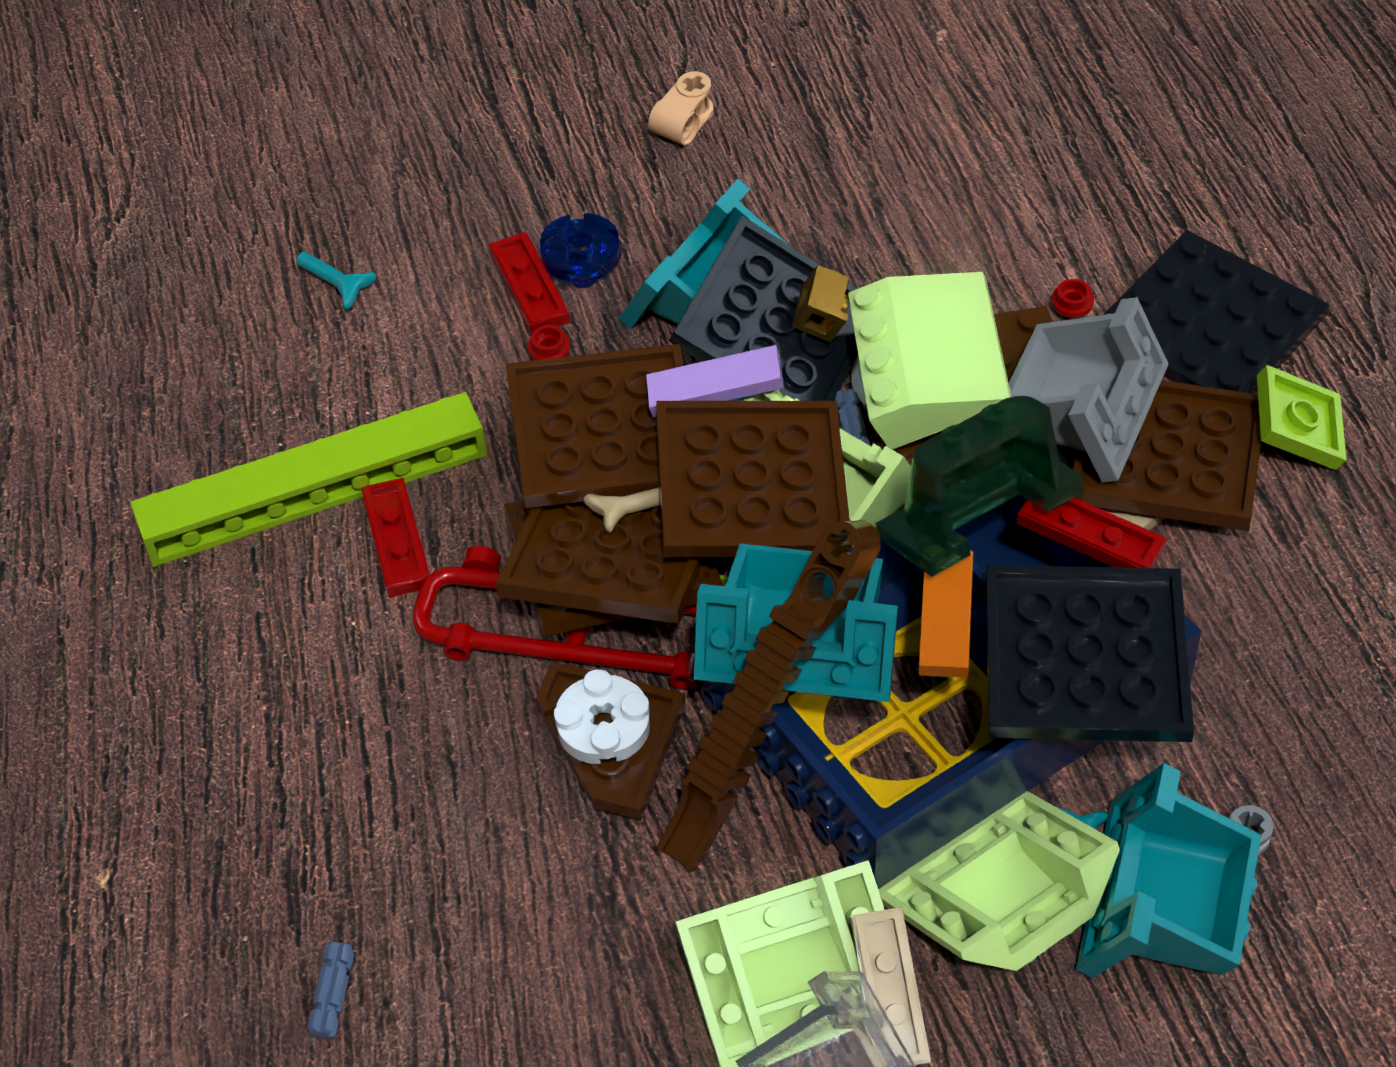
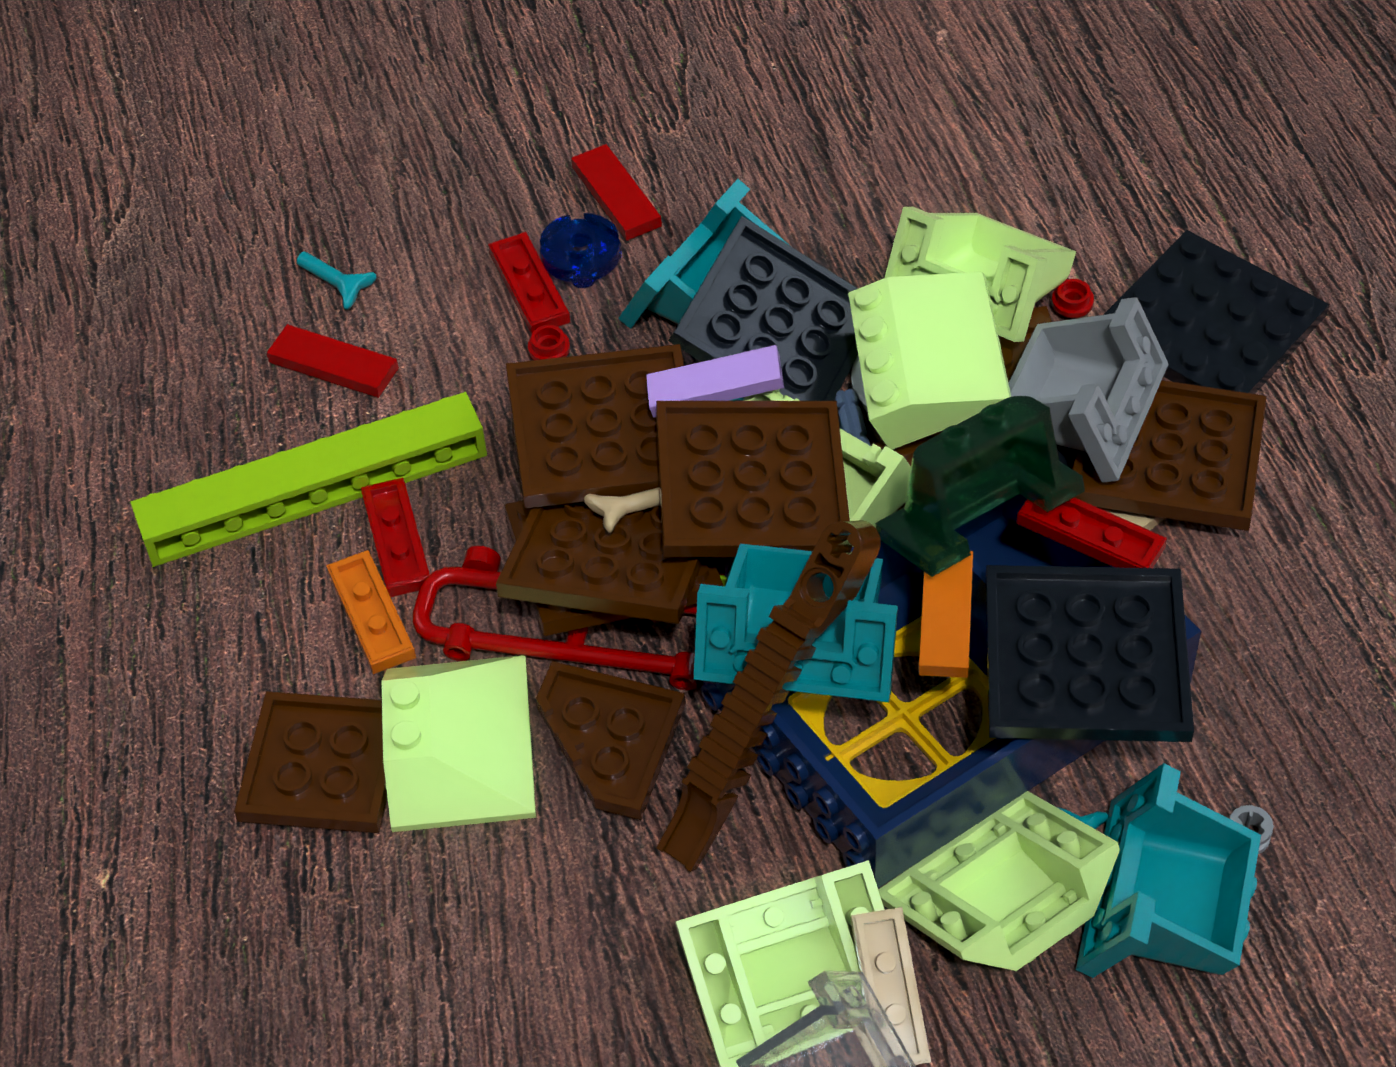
(315, 764): none -> reddish brown plate
(330, 990): sand blue axle -> none
(332, 360): none -> red tile
(371, 612): none -> orange tile
(457, 743): none -> yellowish green slope
(602, 694): white plate -> none
(616, 192): none -> red tile
(683, 109): light nougat piece -> none
(822, 304): pearl gold brick -> none
(1015, 263): none -> yellowish green windscreen
(1301, 417): lime plate -> none

